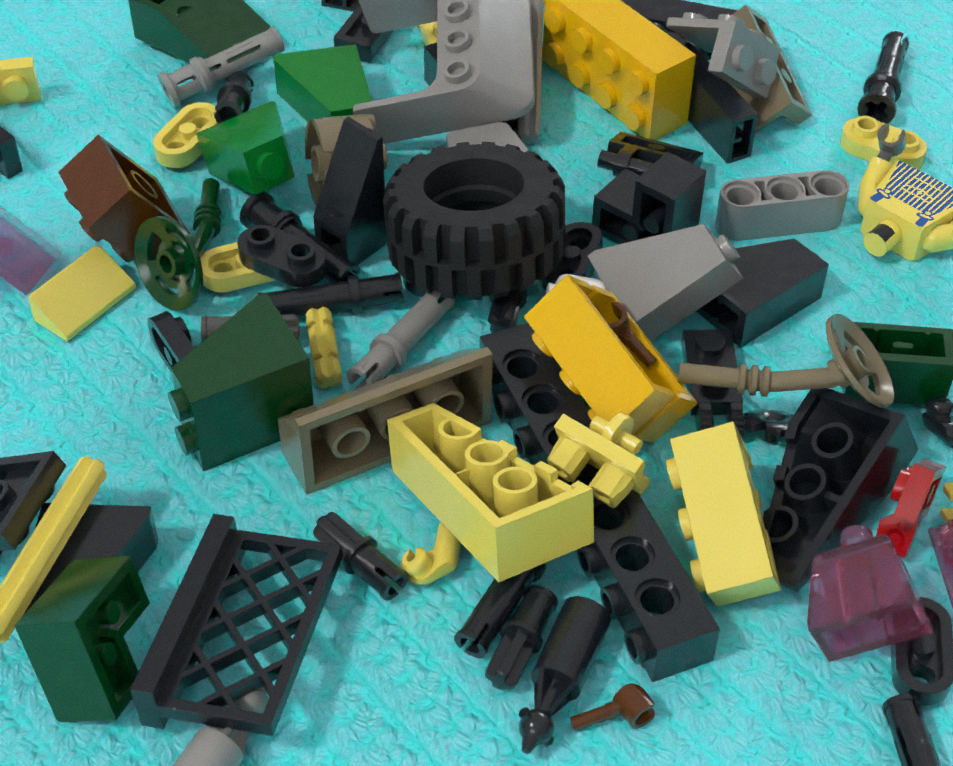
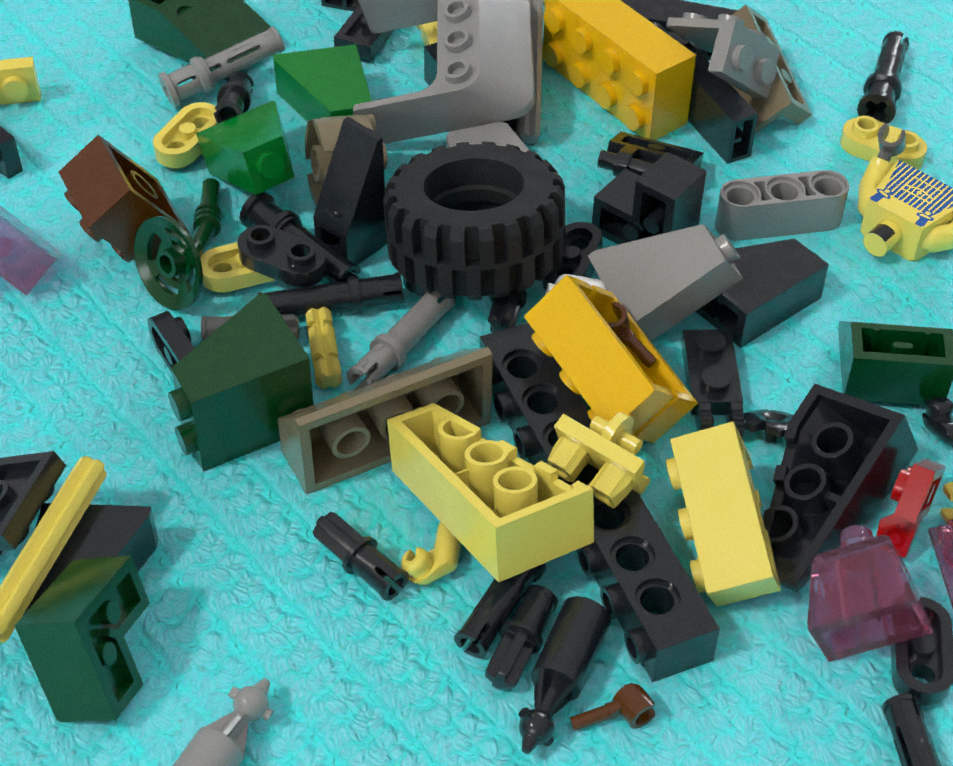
(80, 293): light yellow slope -> none
(192, 623): black fence -> none
(850, 366): dark tan dish -> none

